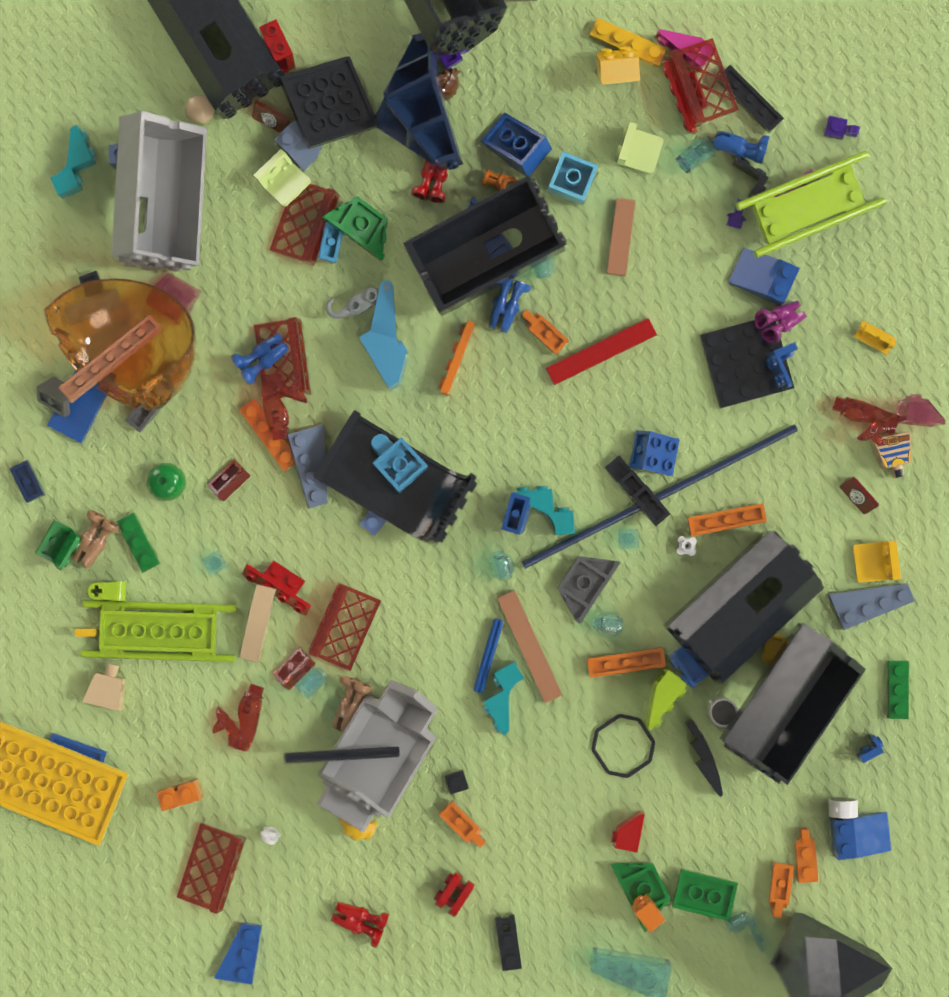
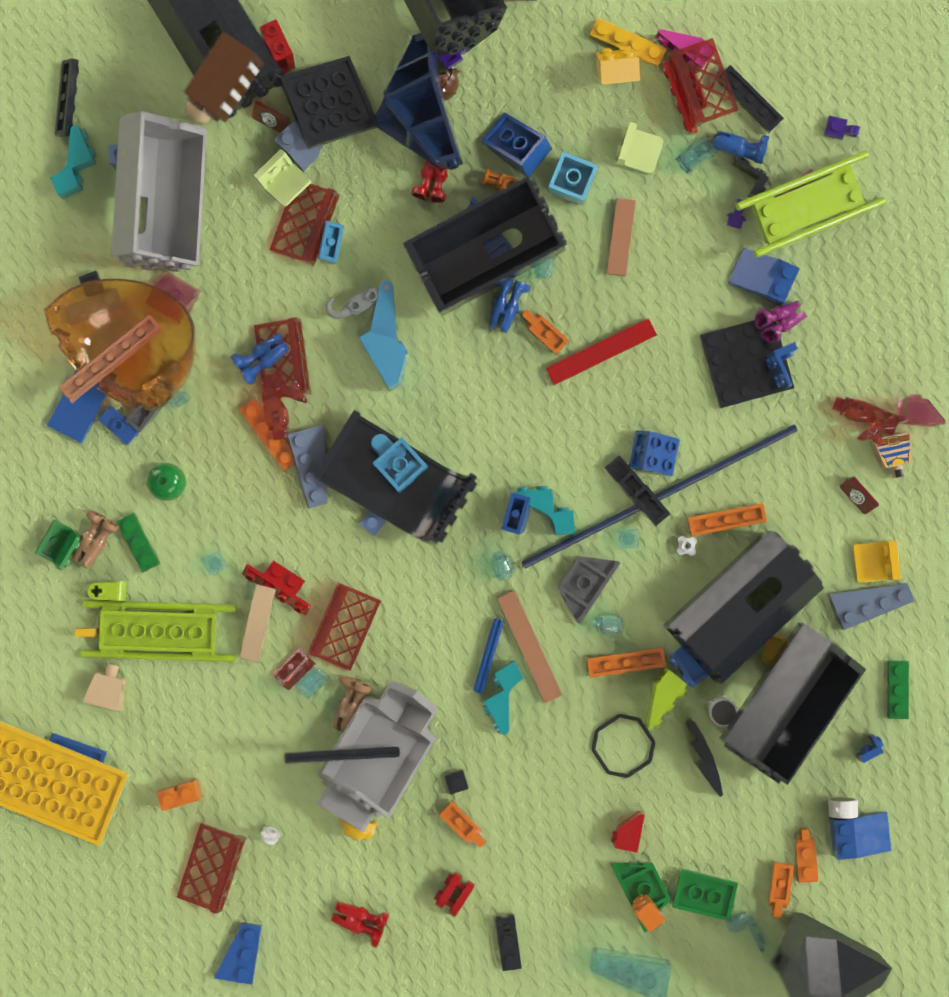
(27, 481): dark blue plate -> none
(52, 397): dark grey panel -> none
(66, 97): none -> black plate
(116, 423): none -> blue plate
(179, 399): none -> clear light blue plate
(223, 78): none -> reddish brown brick
(228, 480): dark red slope -> none
(248, 714): clear red piece -> none
(360, 224): green wing -> none
(459, 350): orange plate -> none
(875, 337): yellow hinge -> none

